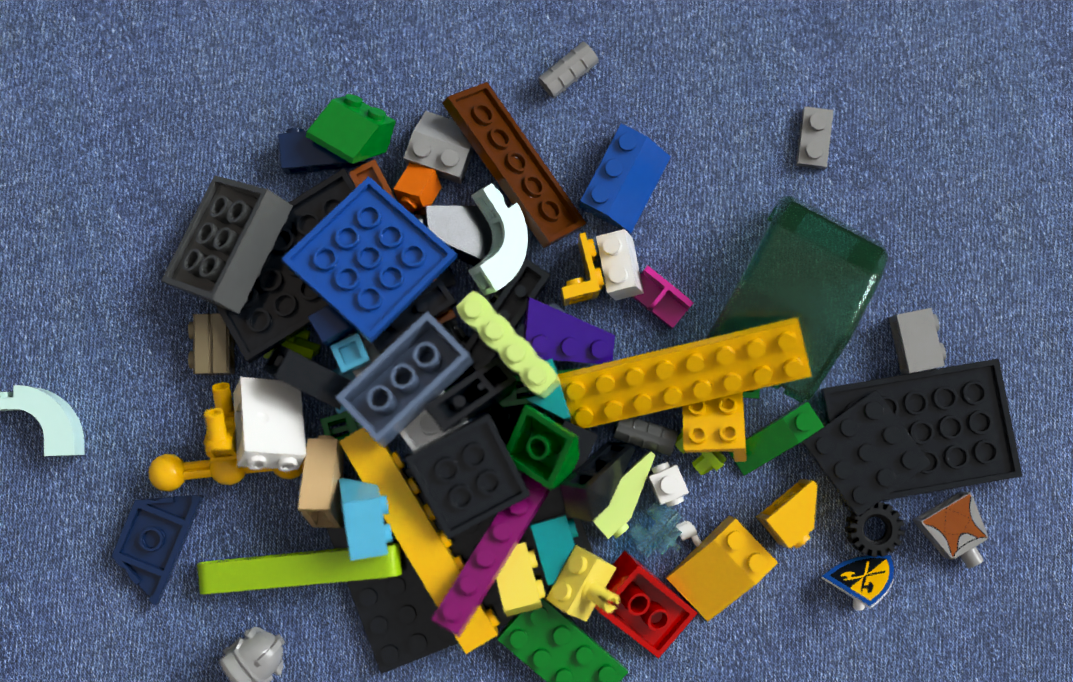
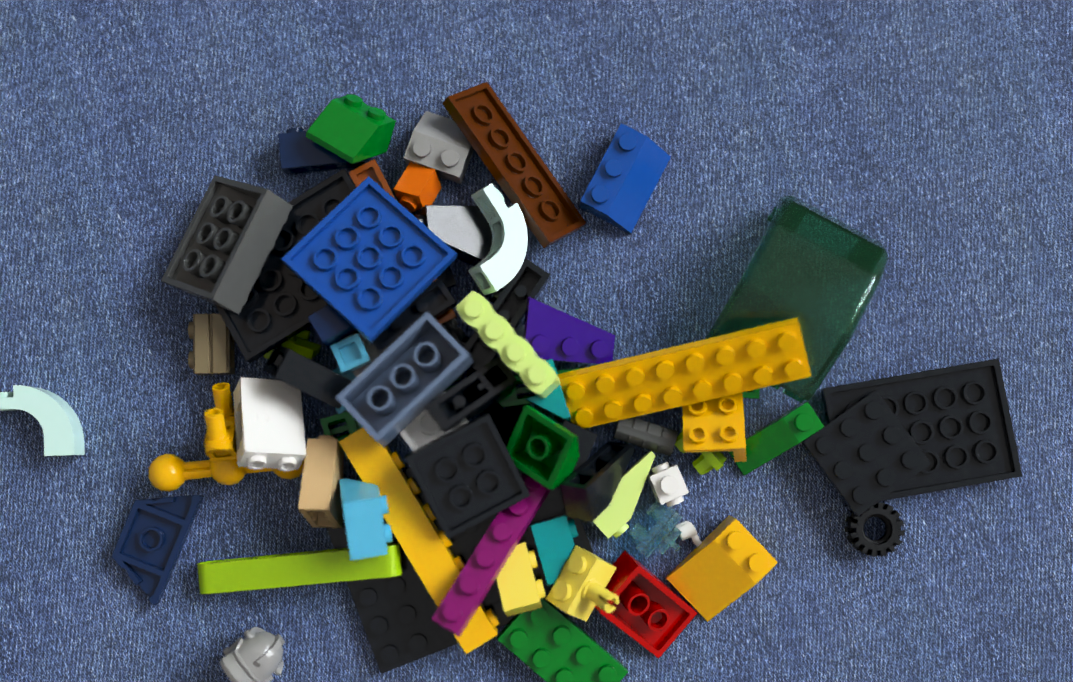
(568, 70): light grey axle -> none
(576, 289): yellow bracket -> none
(619, 264): white brick -> none
(662, 298): dark pink panel -> none
(792, 515): yellow slope -> none
(814, 137): light grey plate -> none
(863, 578): shield -> none
(917, 341): light grey brick -> none
(955, 528): torso -> none

